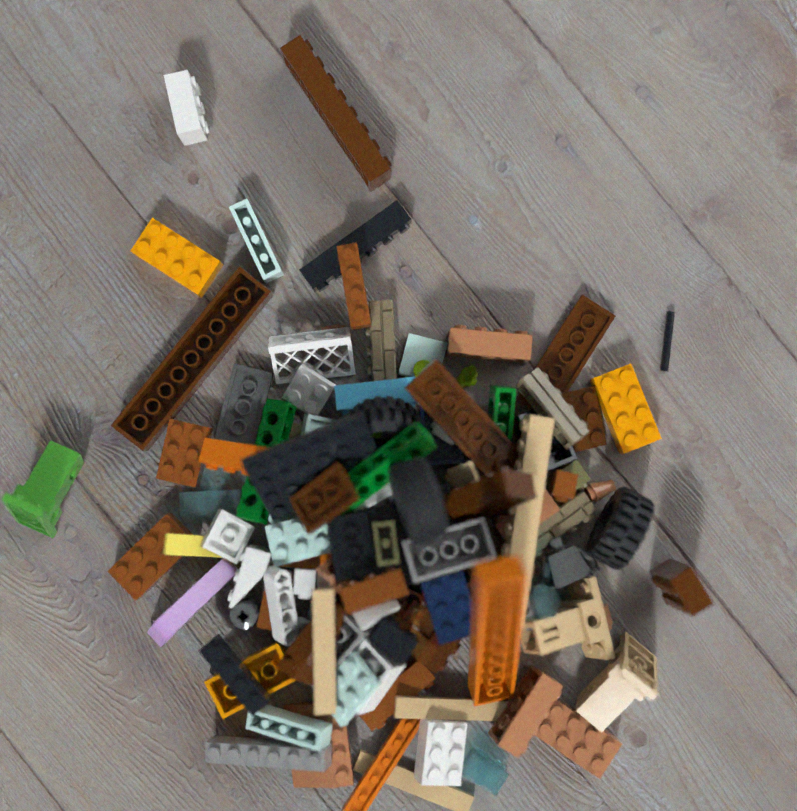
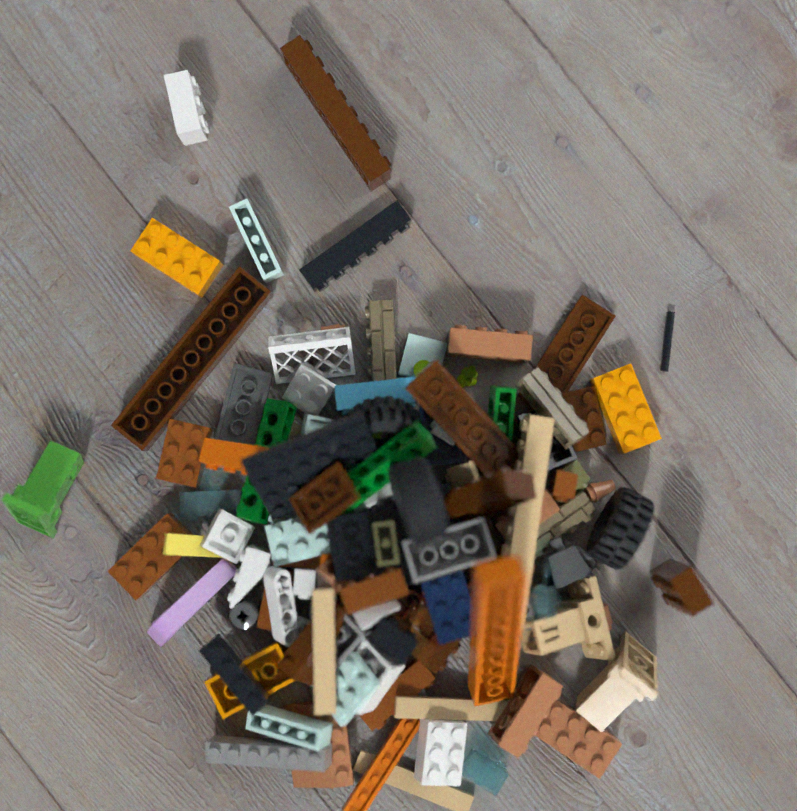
(354, 286): dark orange brick -> none

